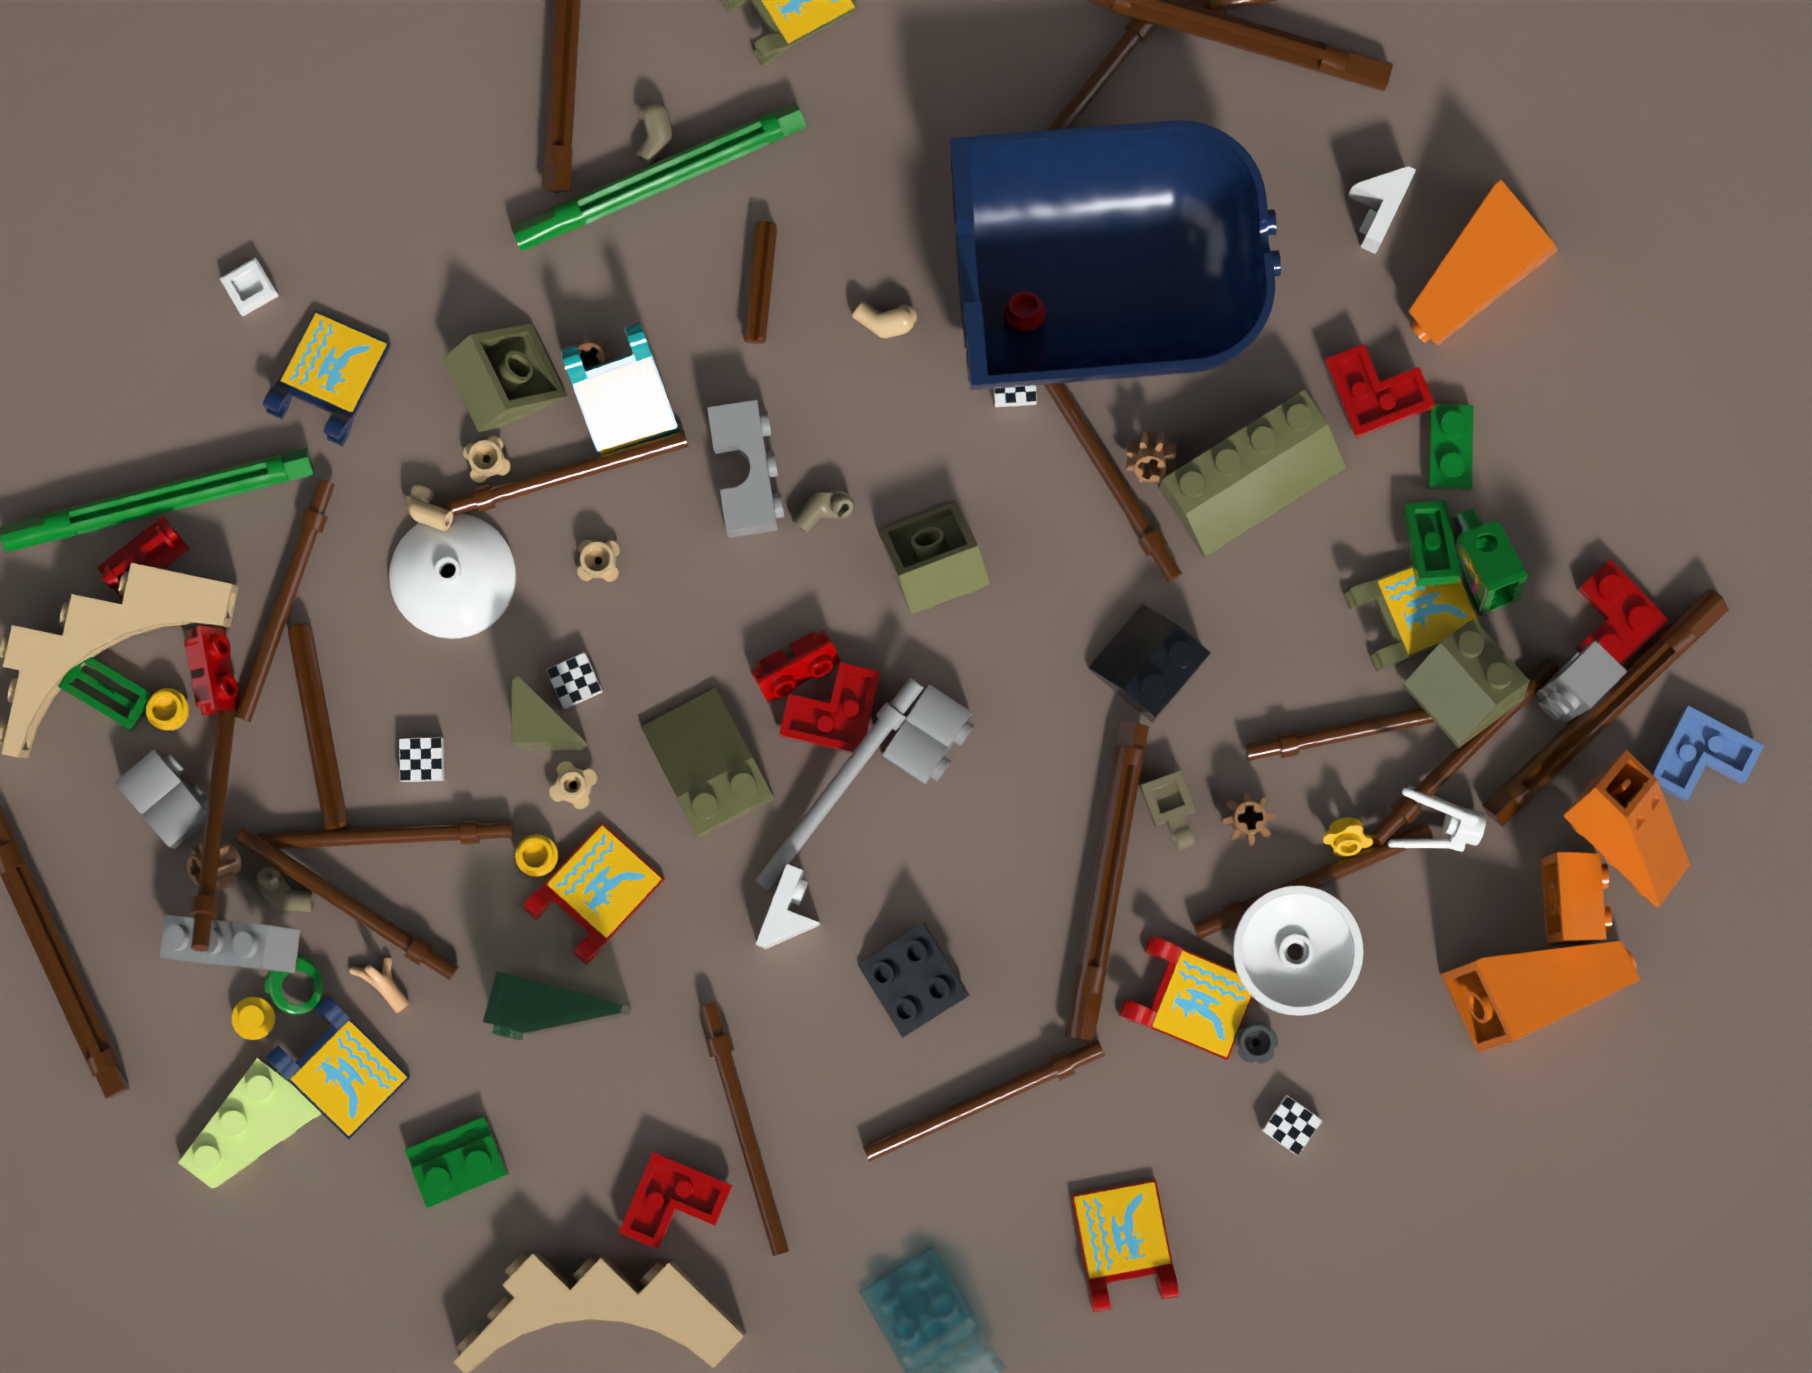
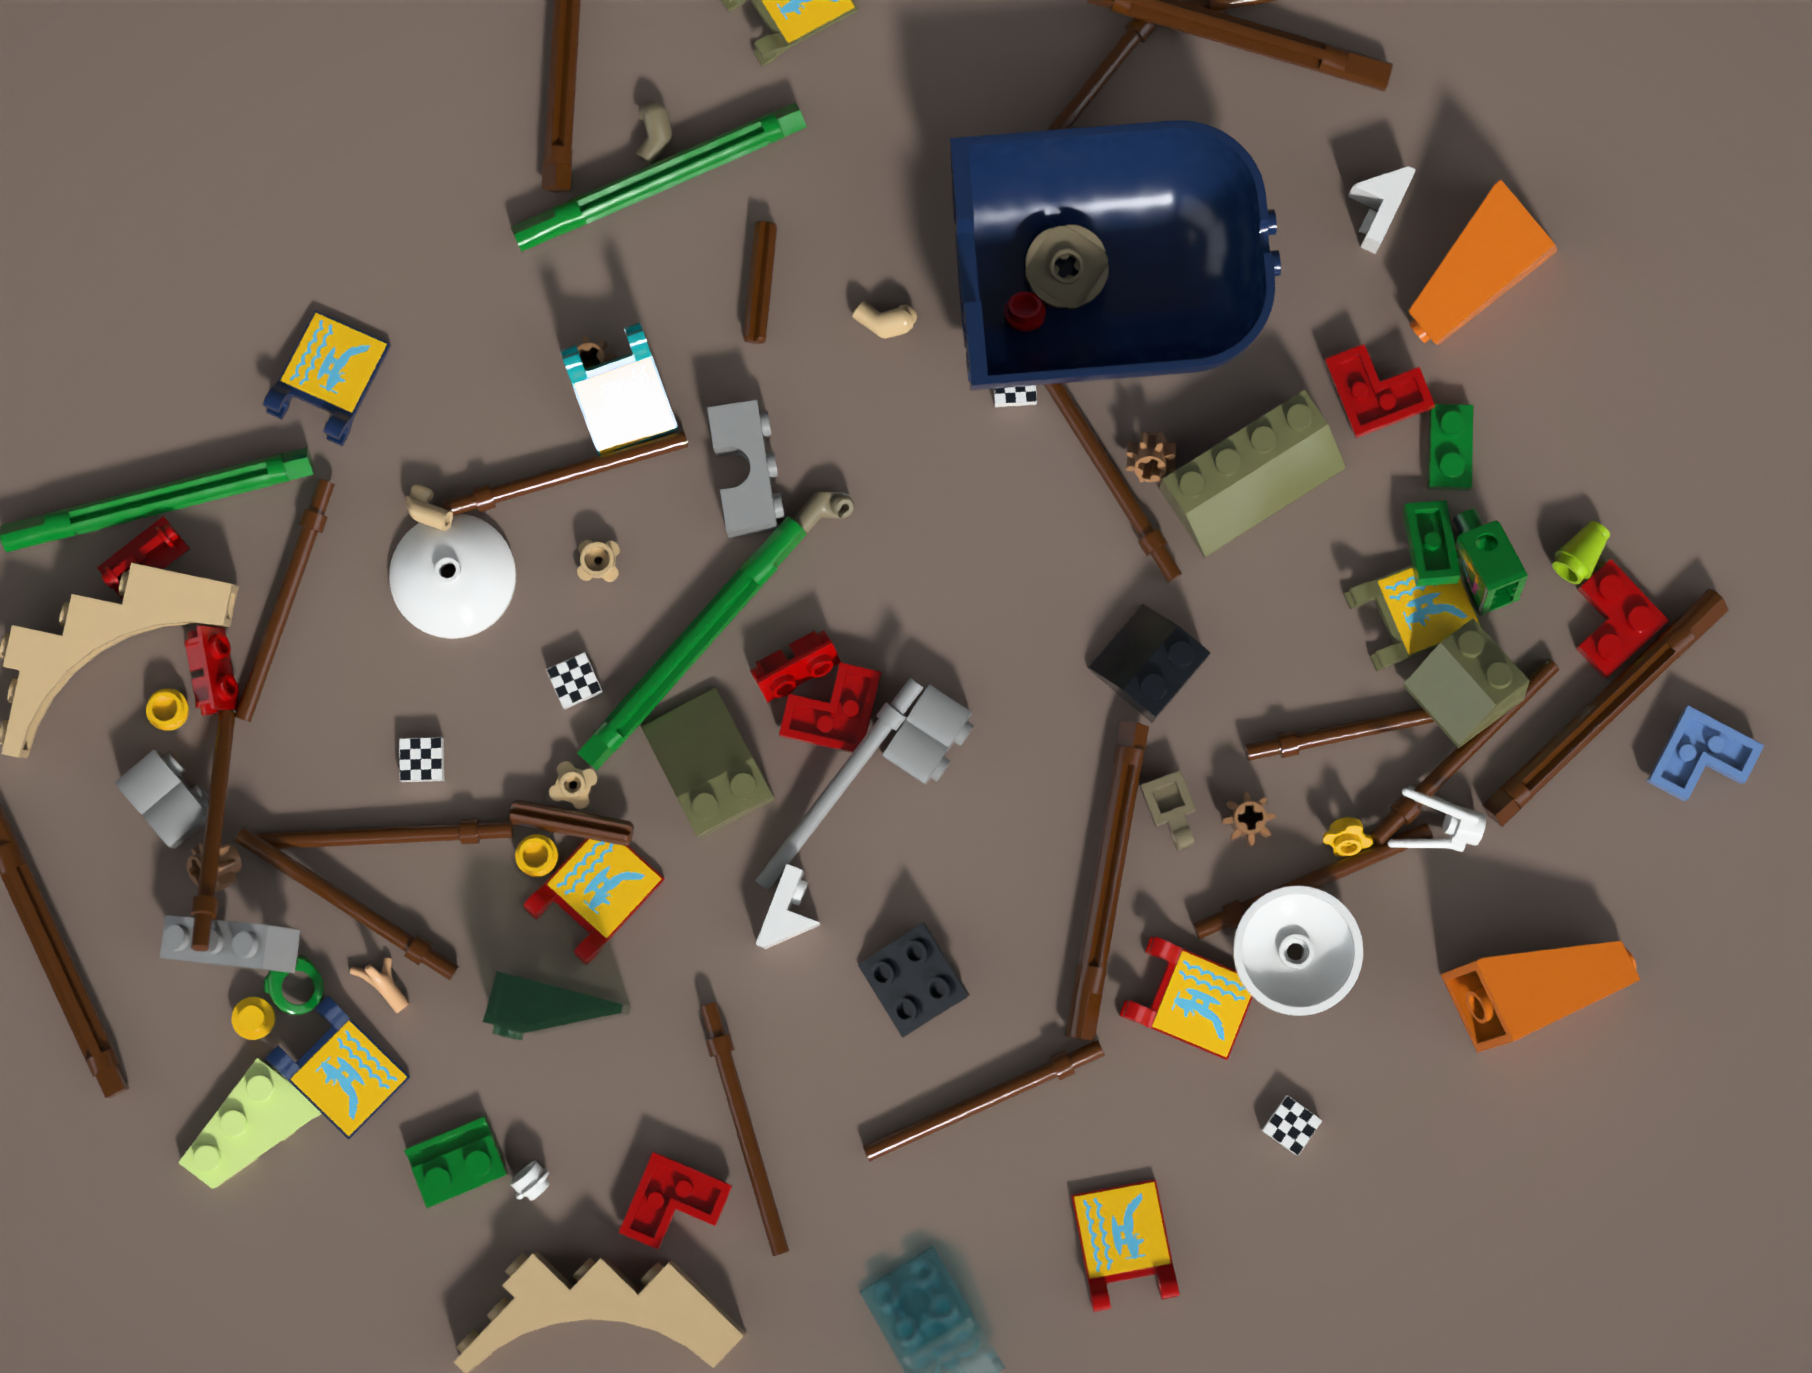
(137, 709): green tile -> none
(249, 286): white tile -> none
(280, 895): dark tan arm -> none
(317, 726): reddish brown axle -> none
(476, 452): tan plate -> none
(504, 376): olive slope -> none
(530, 1181): none -> white plate
(537, 725): olive slope -> none
(571, 822): none -> reddish brown axle
(691, 643): none -> green piece
(934, 557): olive slope -> none
(1090, 263): none -> dark tan plate
(1267, 1038): dark grey plate -> none
(1575, 897): orange slope -> none
(1579, 683): light grey arch -> none
(1581, 553): none -> lime cone
(1632, 827): orange slope -> none

